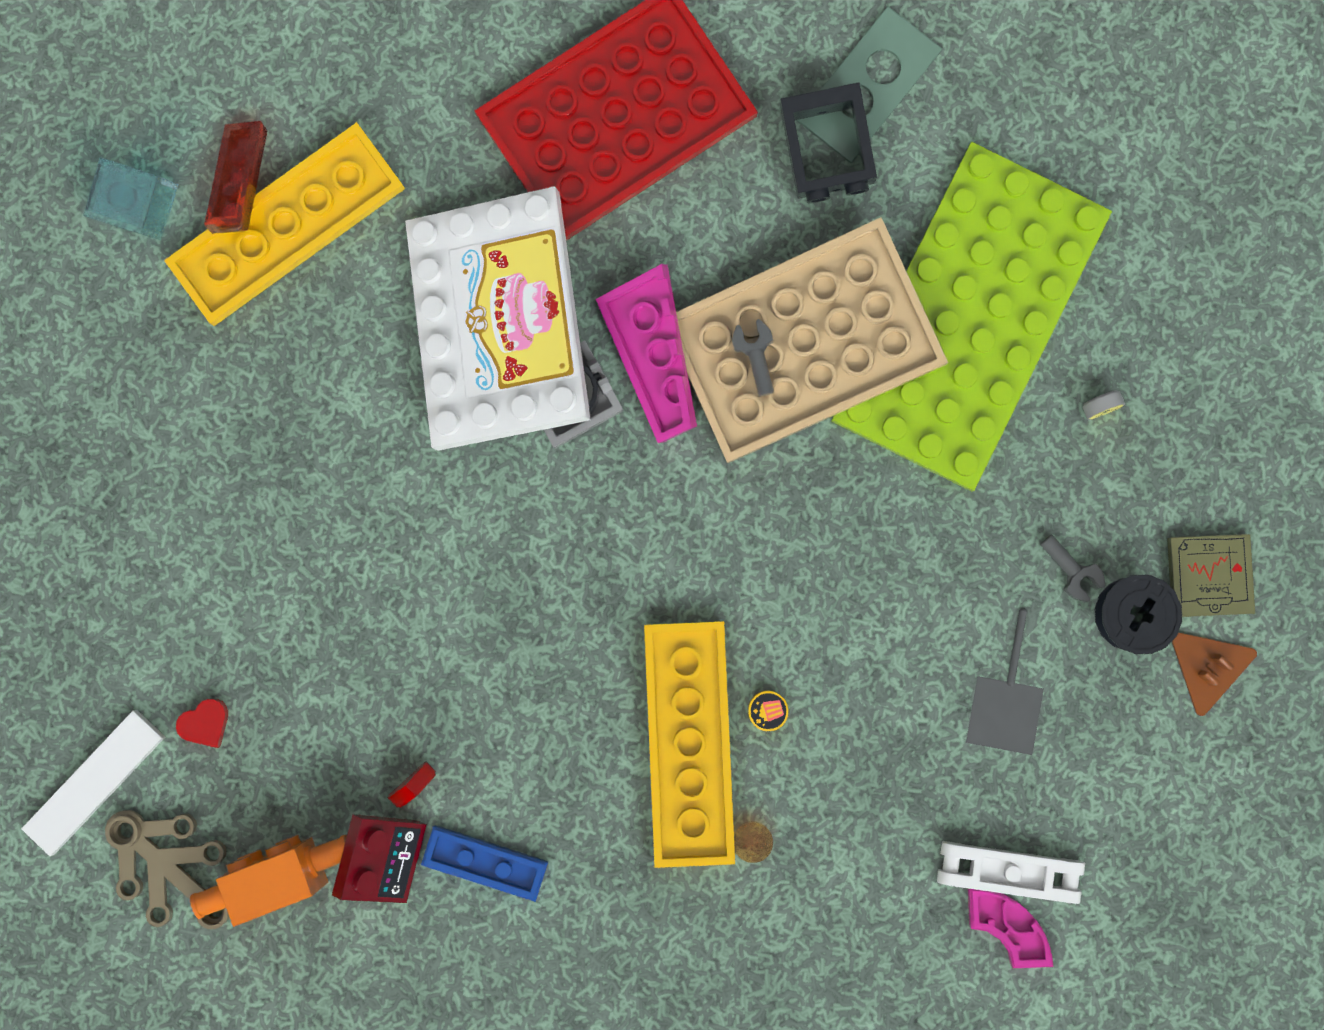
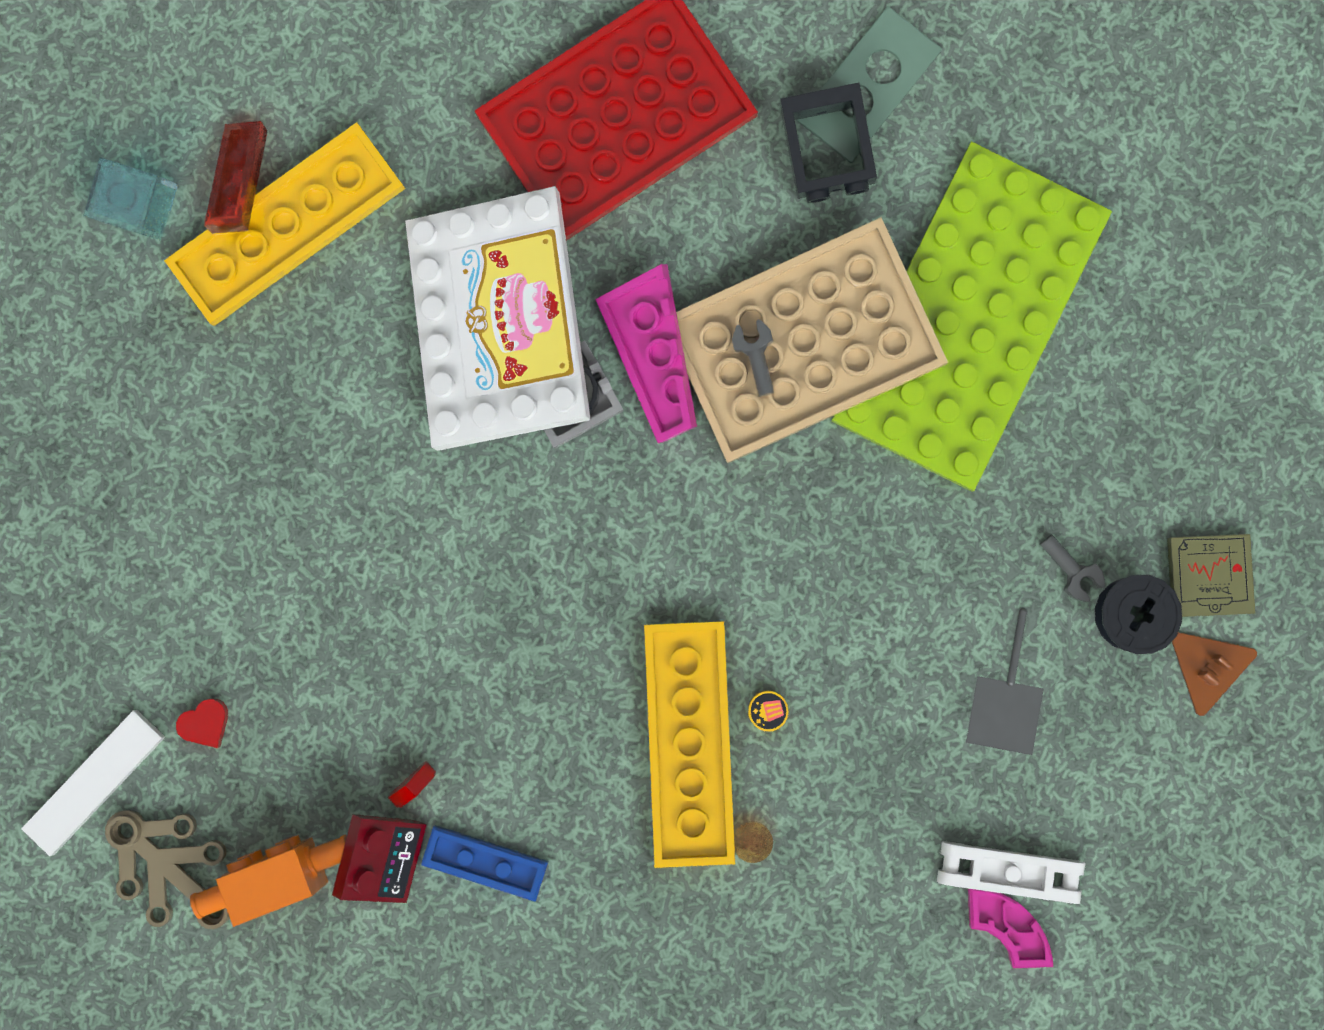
(1103, 404): light grey tile -> none

